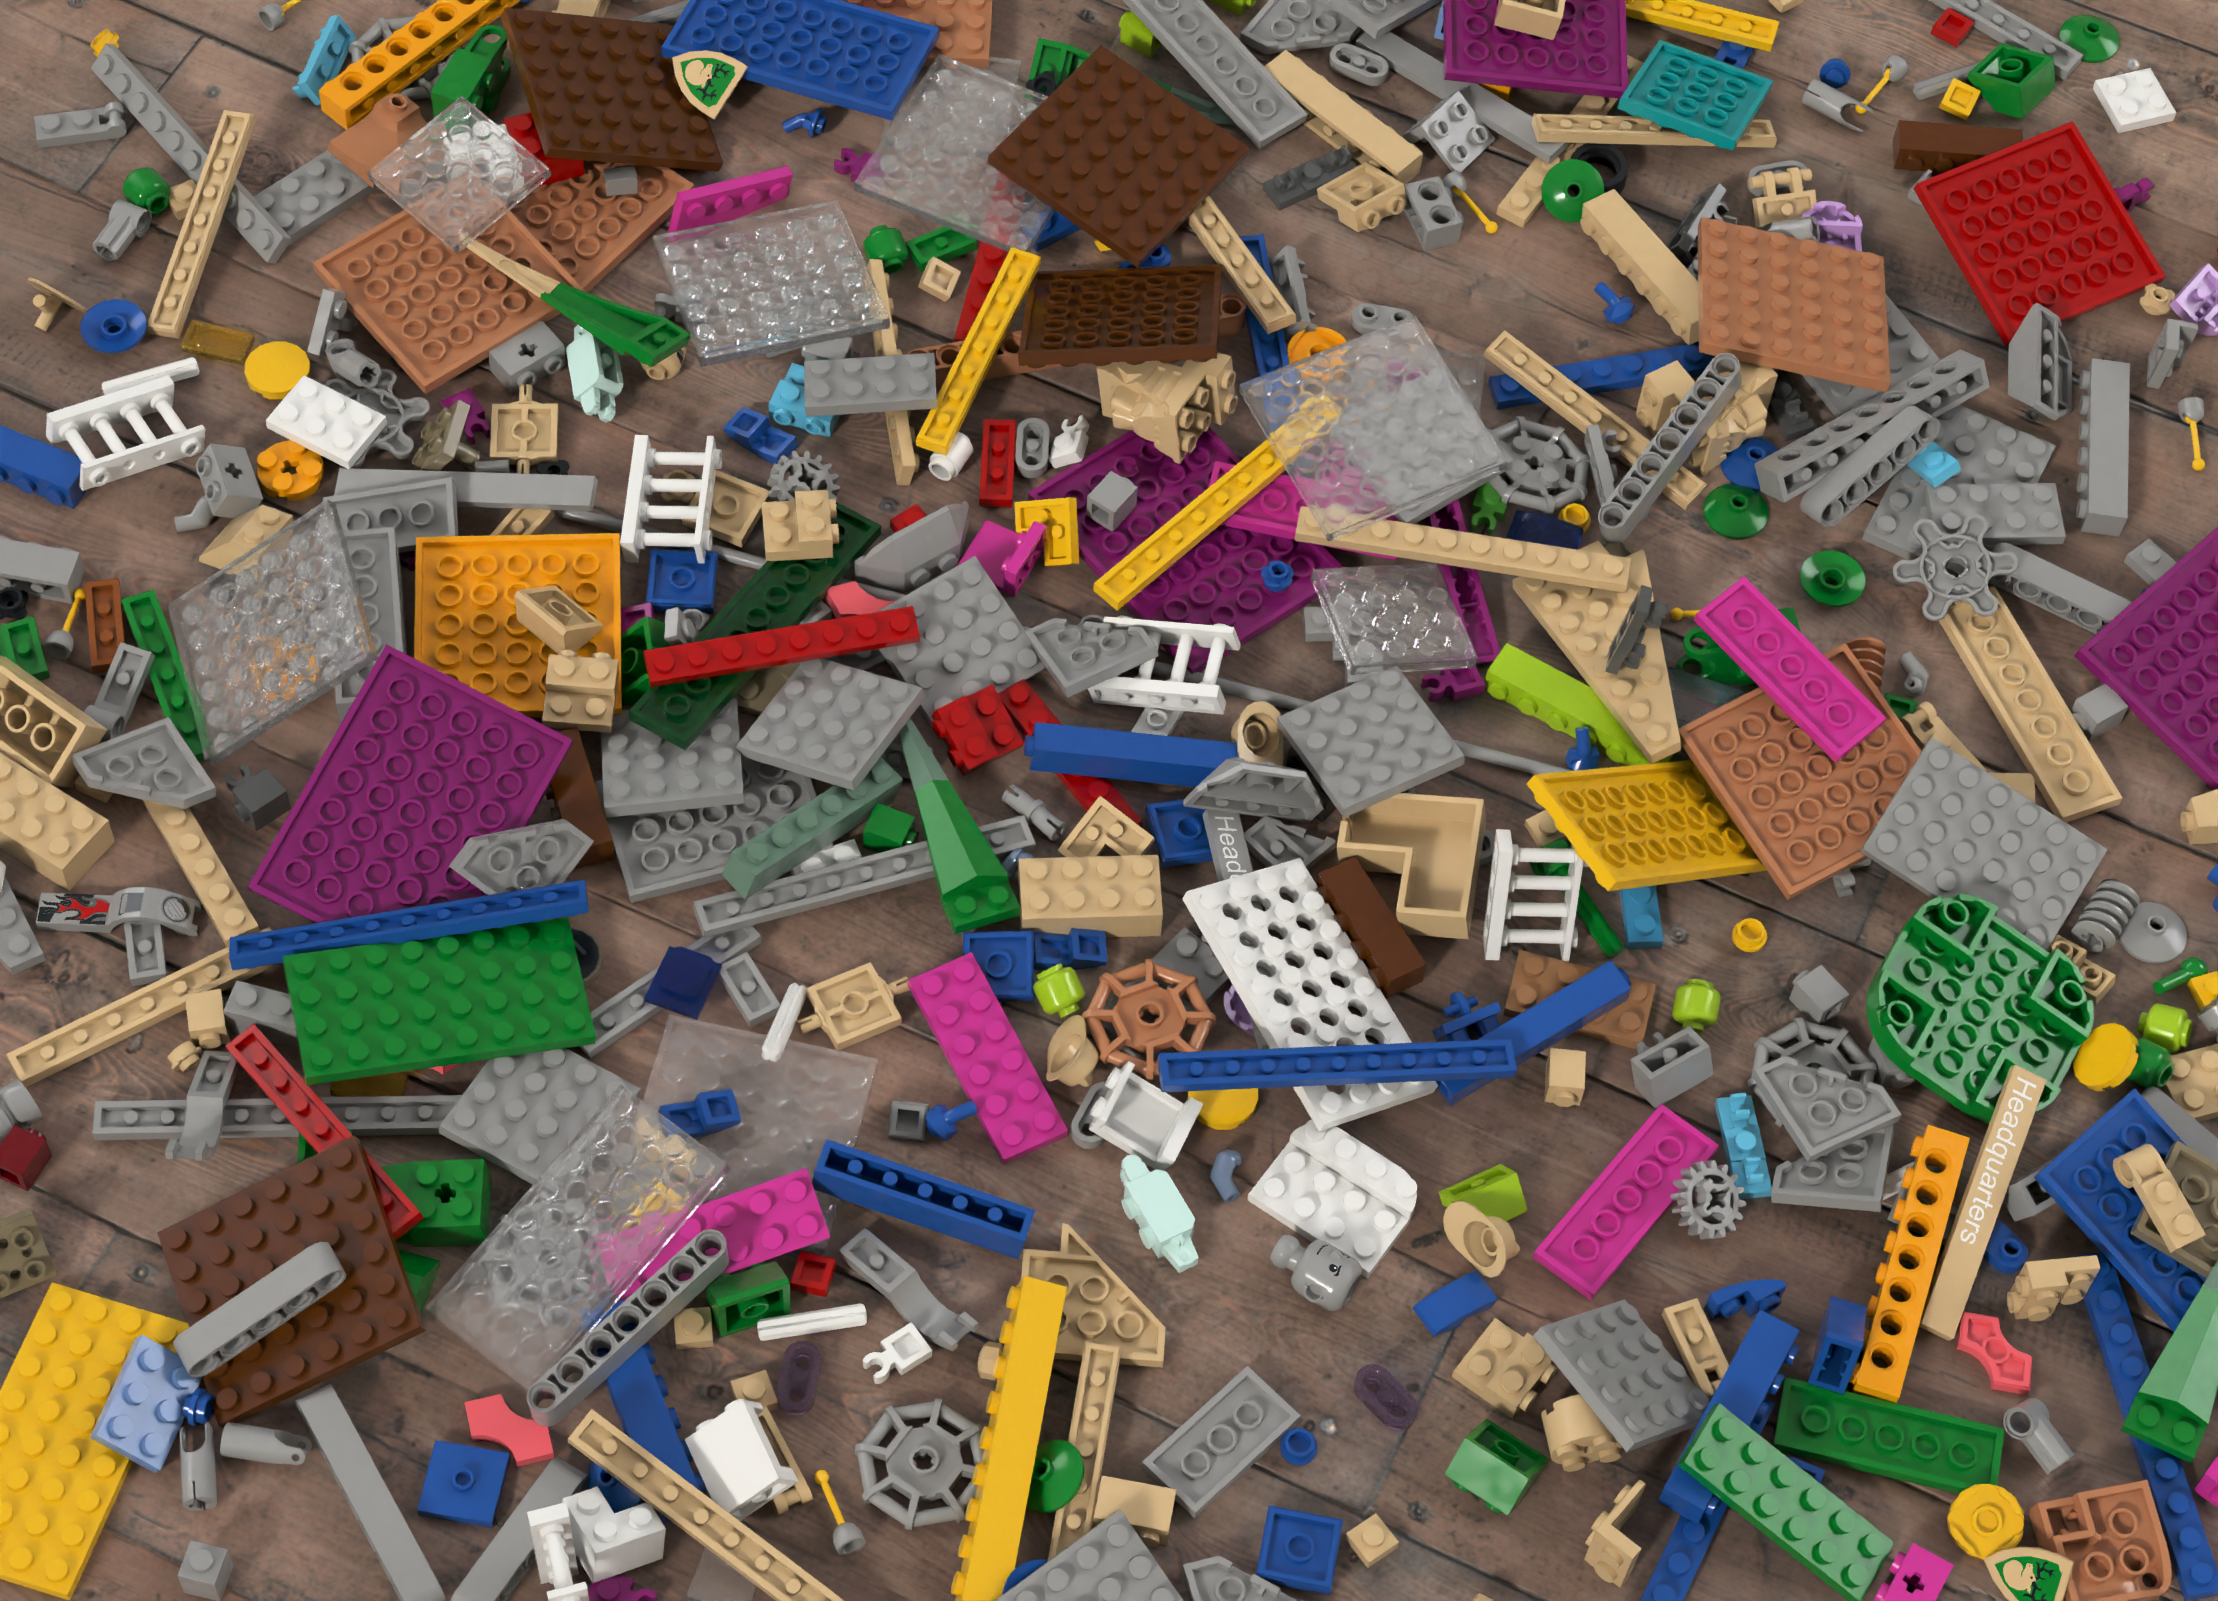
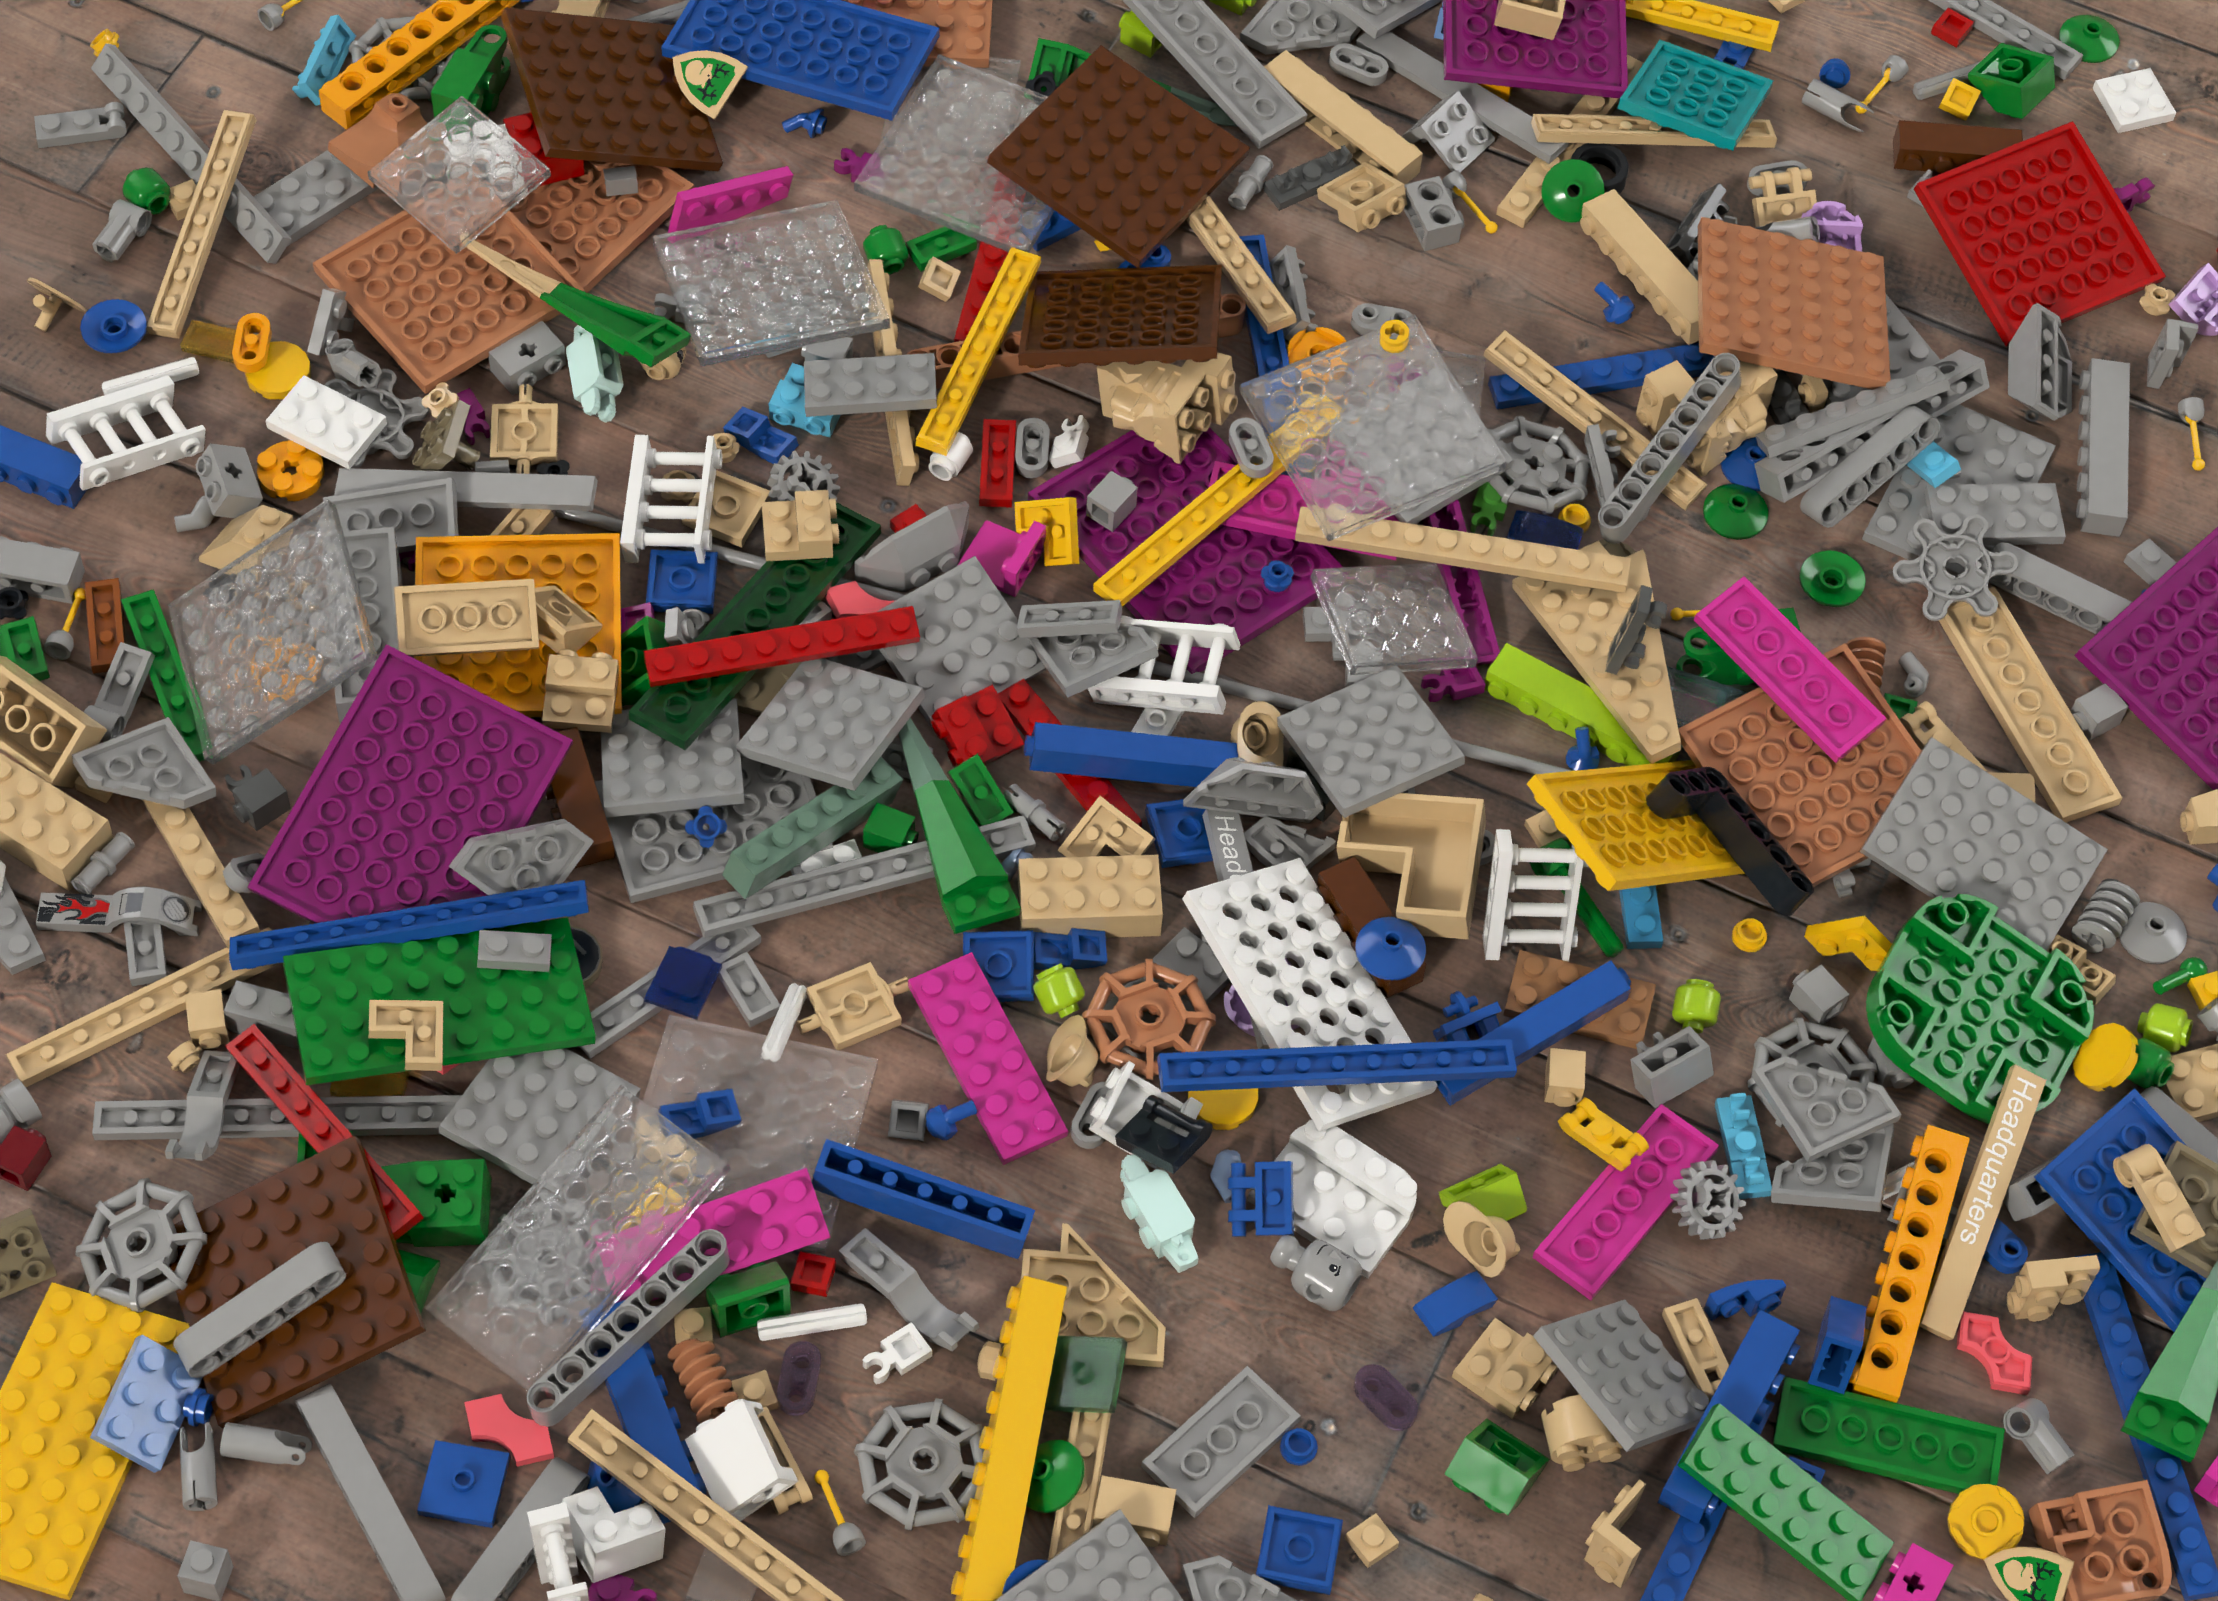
(103, 863): none -> light grey pin
(156, 1256): none -> light grey plate
(241, 871): none -> light grey plate
(249, 345): none -> light orange plate
(417, 1023): none -> tan plate
(439, 399): none -> tan plate
(466, 617): none -> tan plate
(514, 951): none -> light grey plate
(701, 1378): none -> nougat piece
(716, 826): none -> blue plate
(730, 450): none -> tan plate
(980, 791): none -> green plate
(1069, 619): none -> light grey plate
(1086, 1374): none -> clear green plate
(1159, 1144): none -> black plate
(1250, 182): none -> light grey pin
(1253, 450): none -> light grey plate
(1273, 1199): none -> blue plate
(1387, 960): none -> blue dish
(1402, 340): none -> yellow bush
(1603, 1135): none -> yellow plate
(1739, 831): none -> black beam
(1813, 393): none -> tan plate
(1850, 935): none -> yellow plate
(1852, 412): none -> light grey plate

